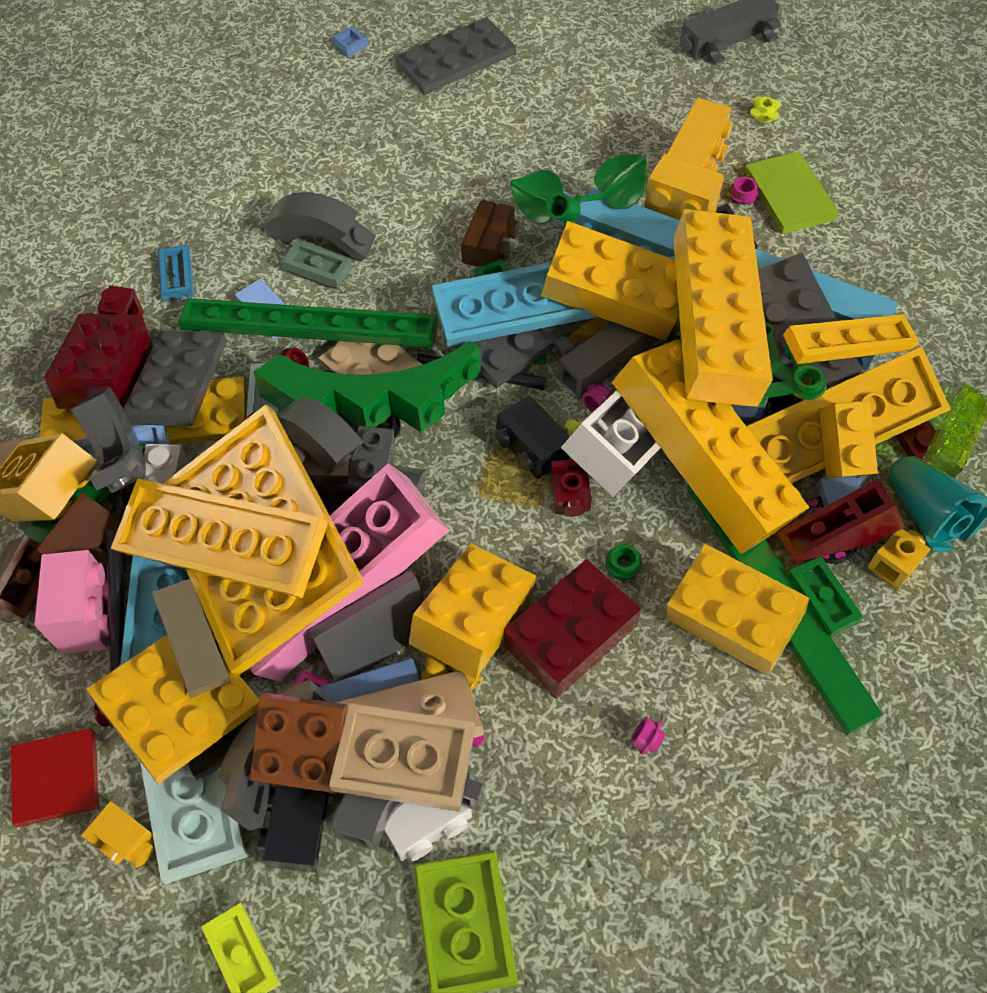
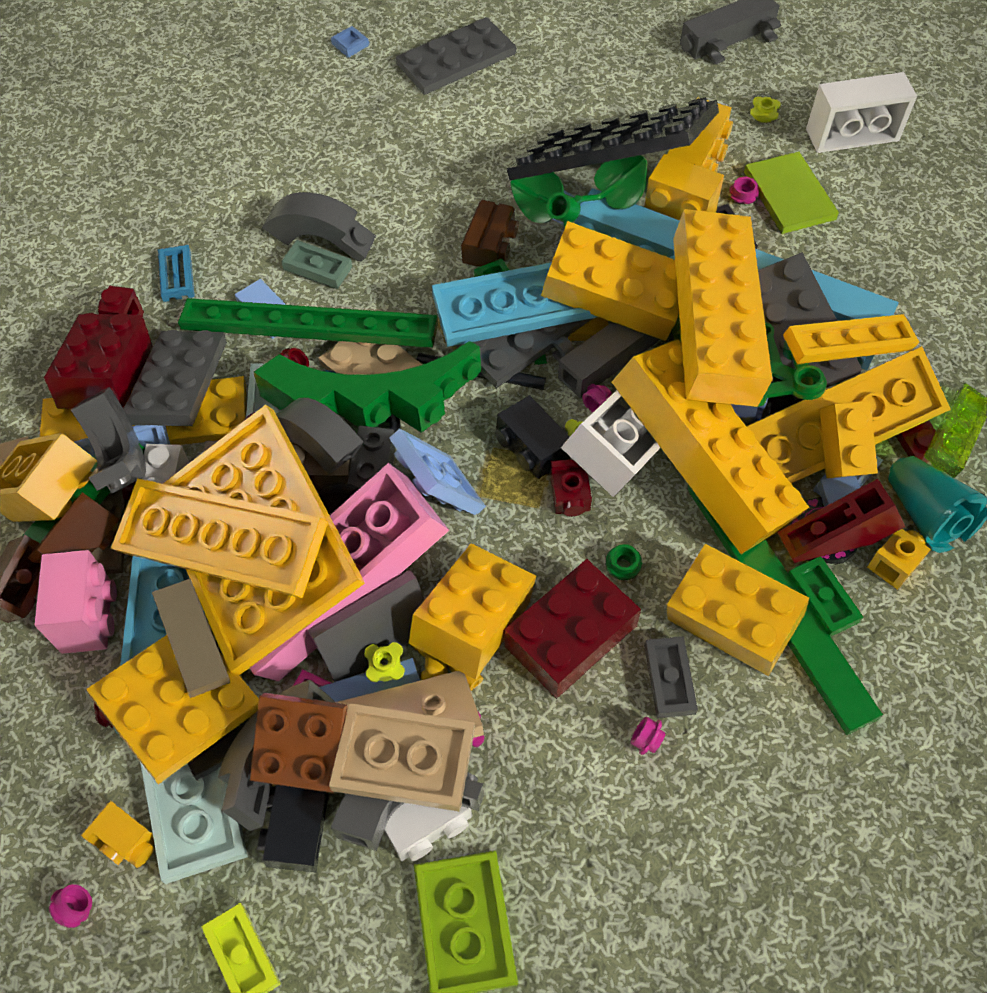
(54, 777): red tile -> none
(70, 906): none -> dark pink plate
(115, 601): black bar -> none
(379, 672): none -> neon yellow plate
(436, 473): none -> light blue plate
(615, 139): none -> black plate
(670, 677): none -> dark grey plate
(860, 112): none -> white brick

